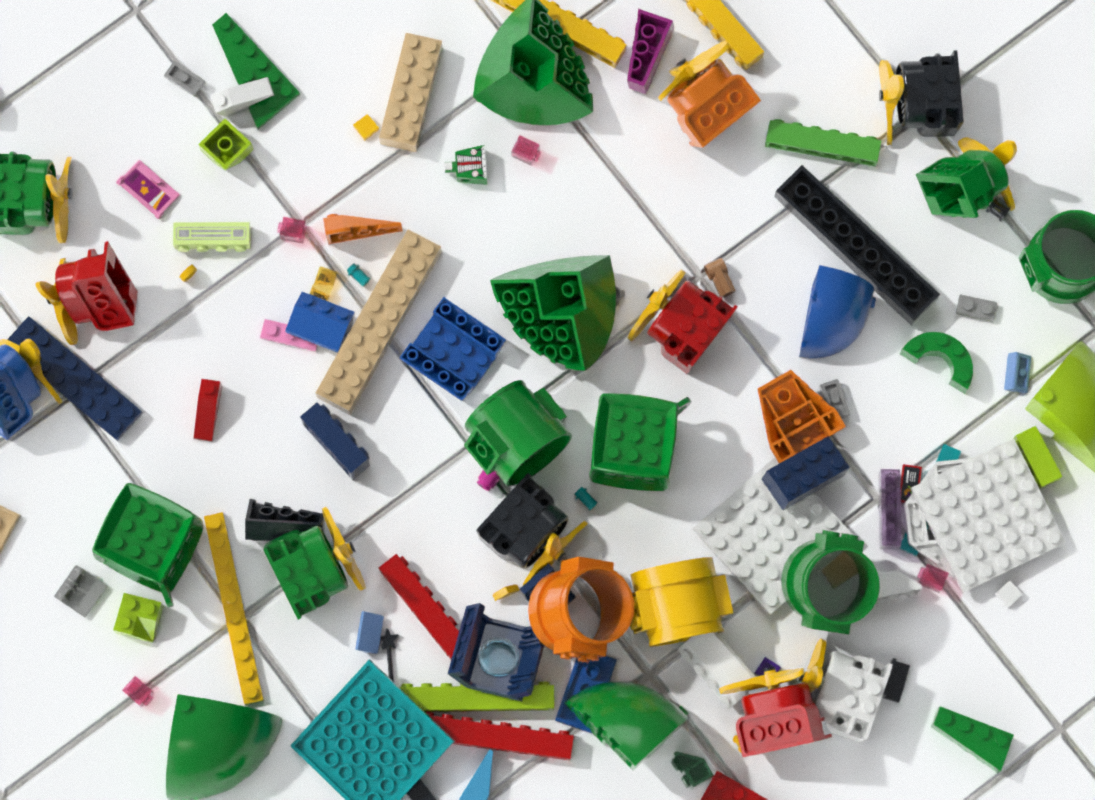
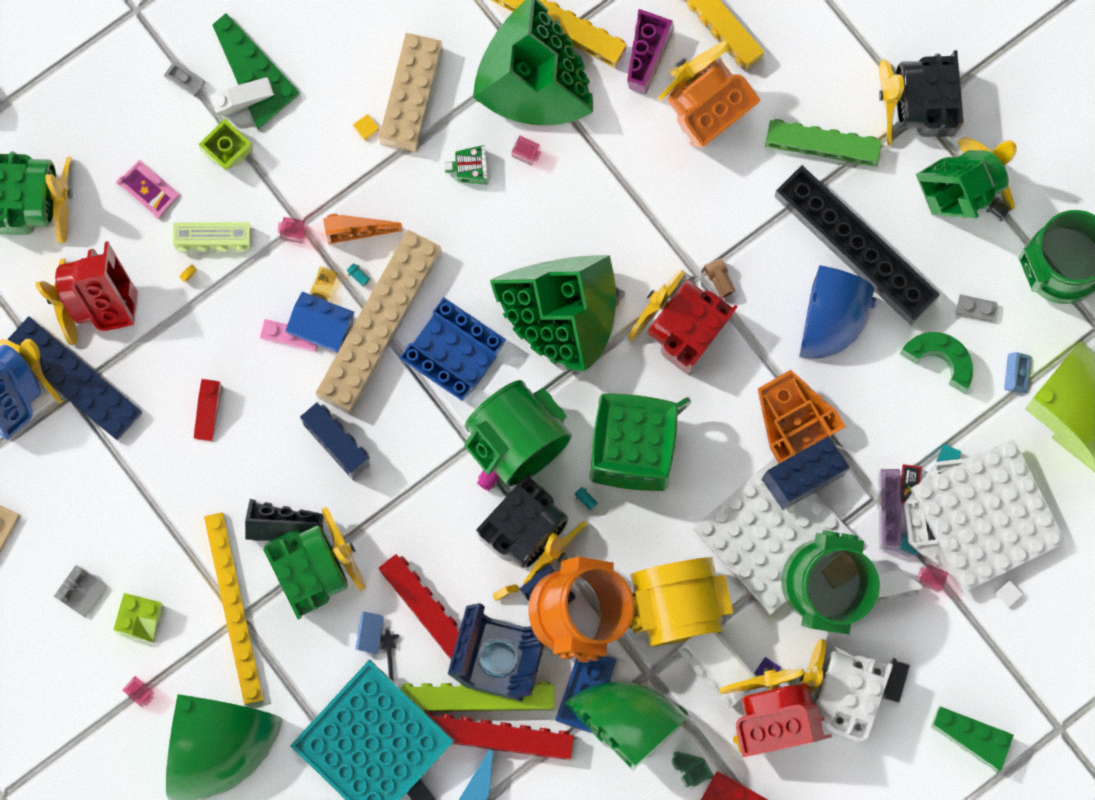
(148, 539): green piece -> none
(834, 397): light grey plate -> none
(1038, 457): lime brick -> none

